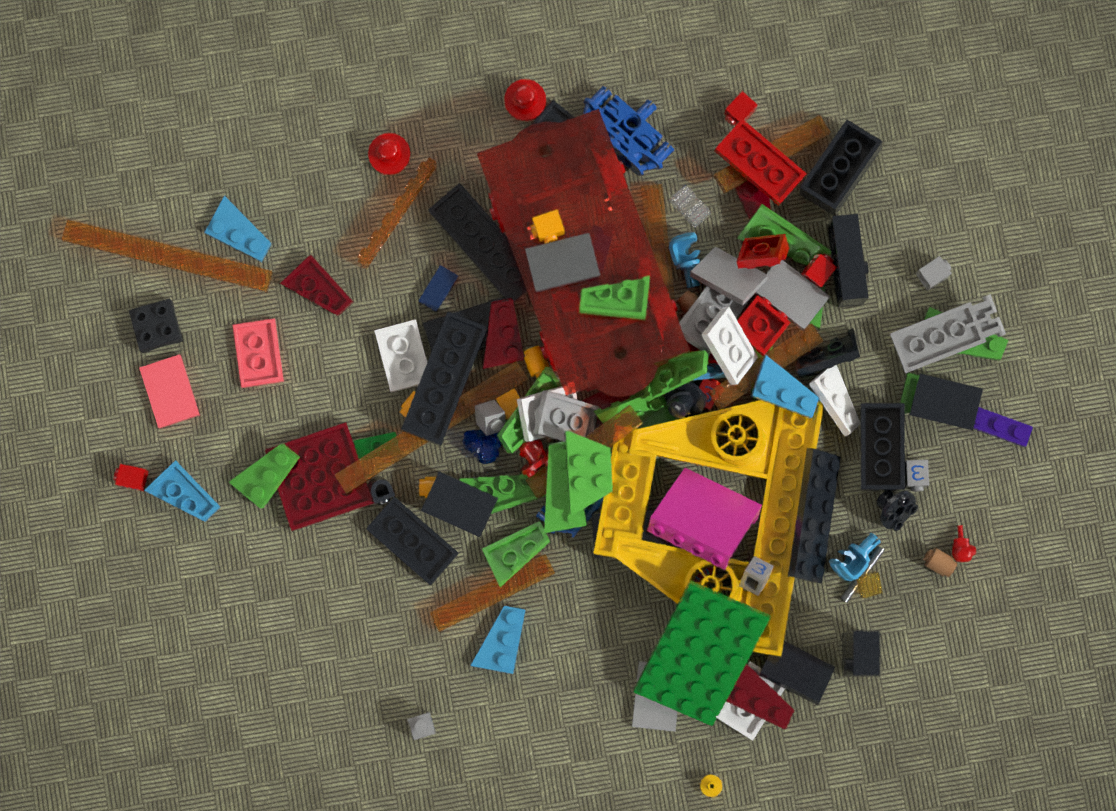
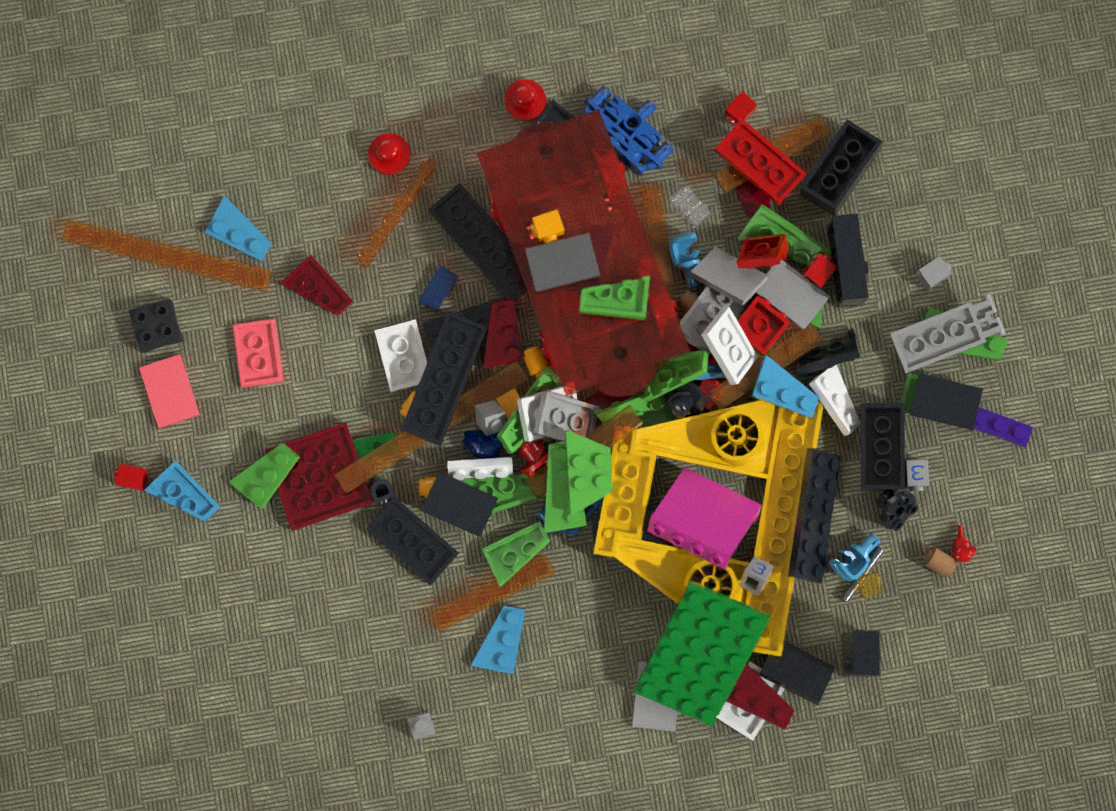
(480, 468): none -> white plate
(705, 785): yellow tile -> none

